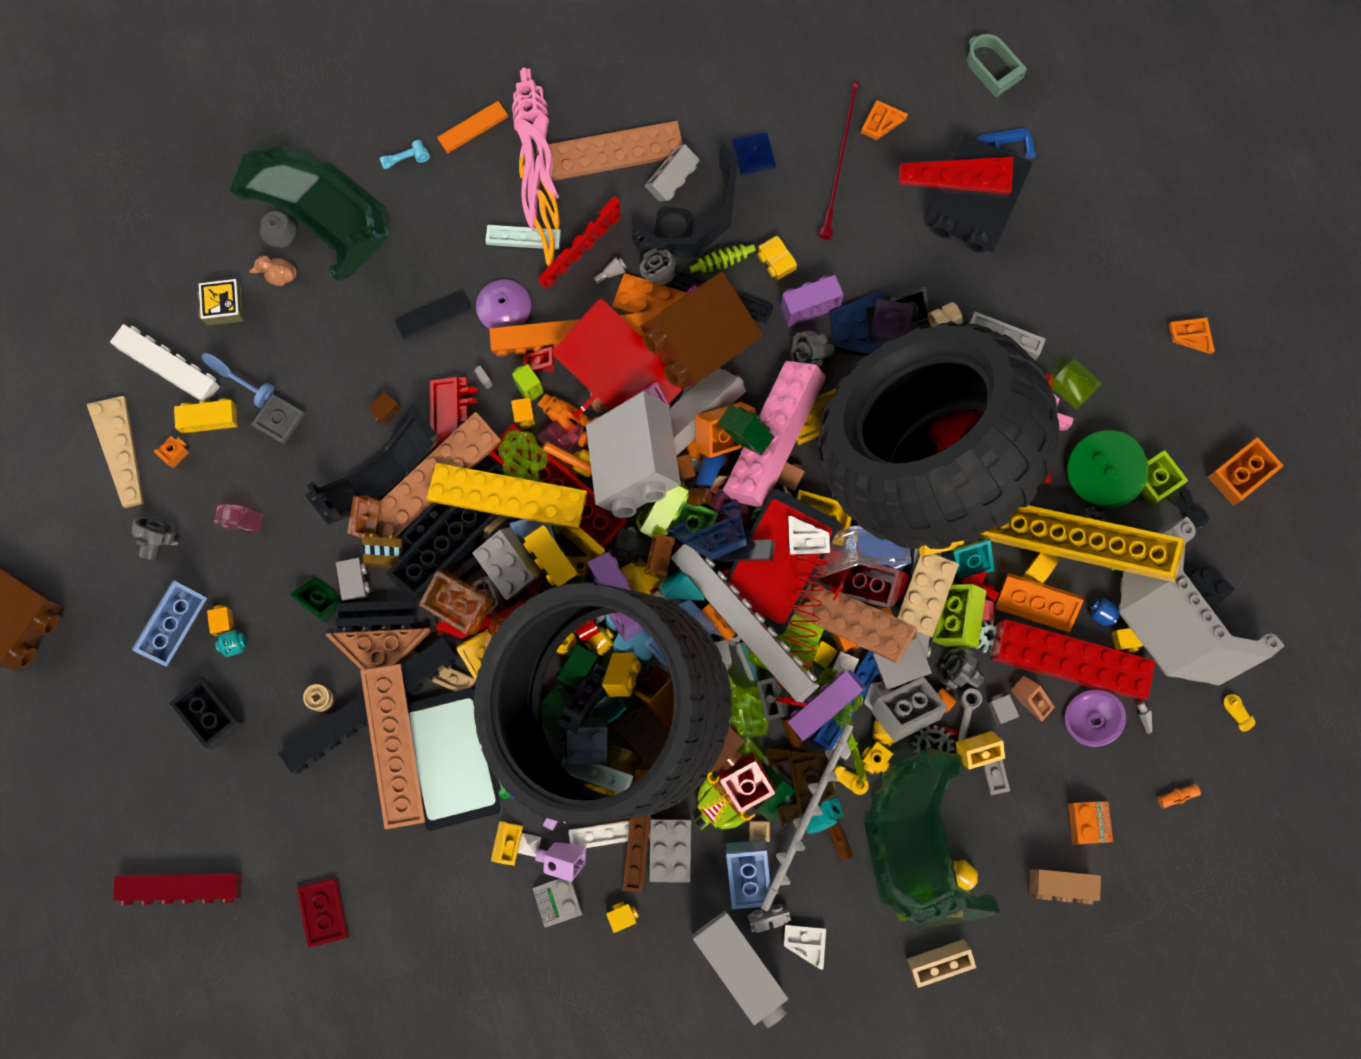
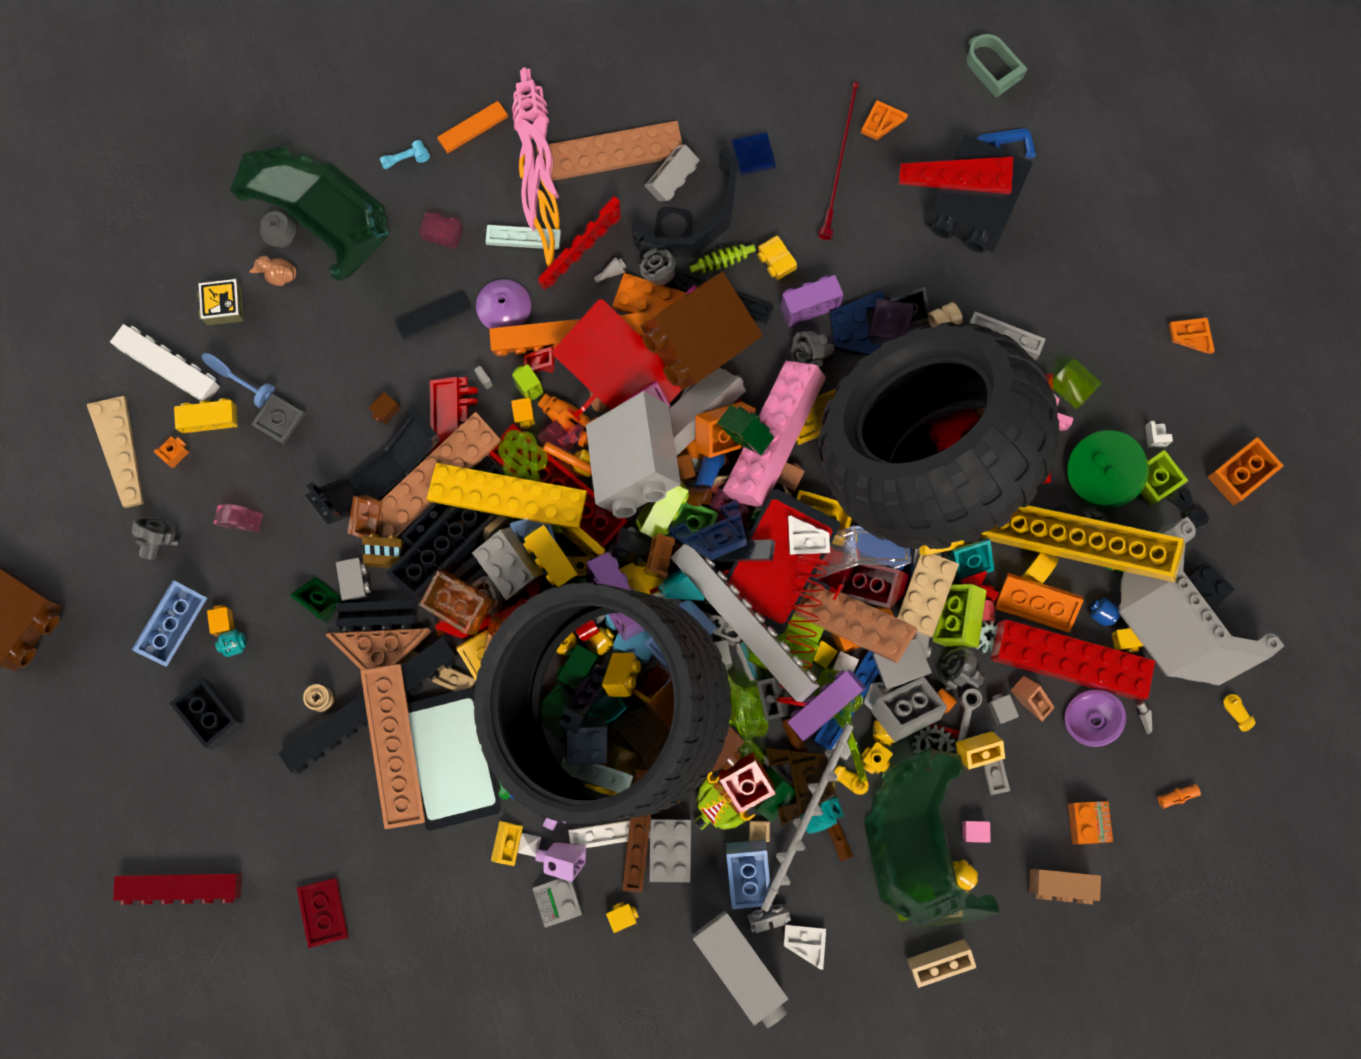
(441, 230): none -> clear pink brick
(719, 622): orange pin -> none
(975, 831): none -> bright pink panel
(1157, 435): none -> white panel

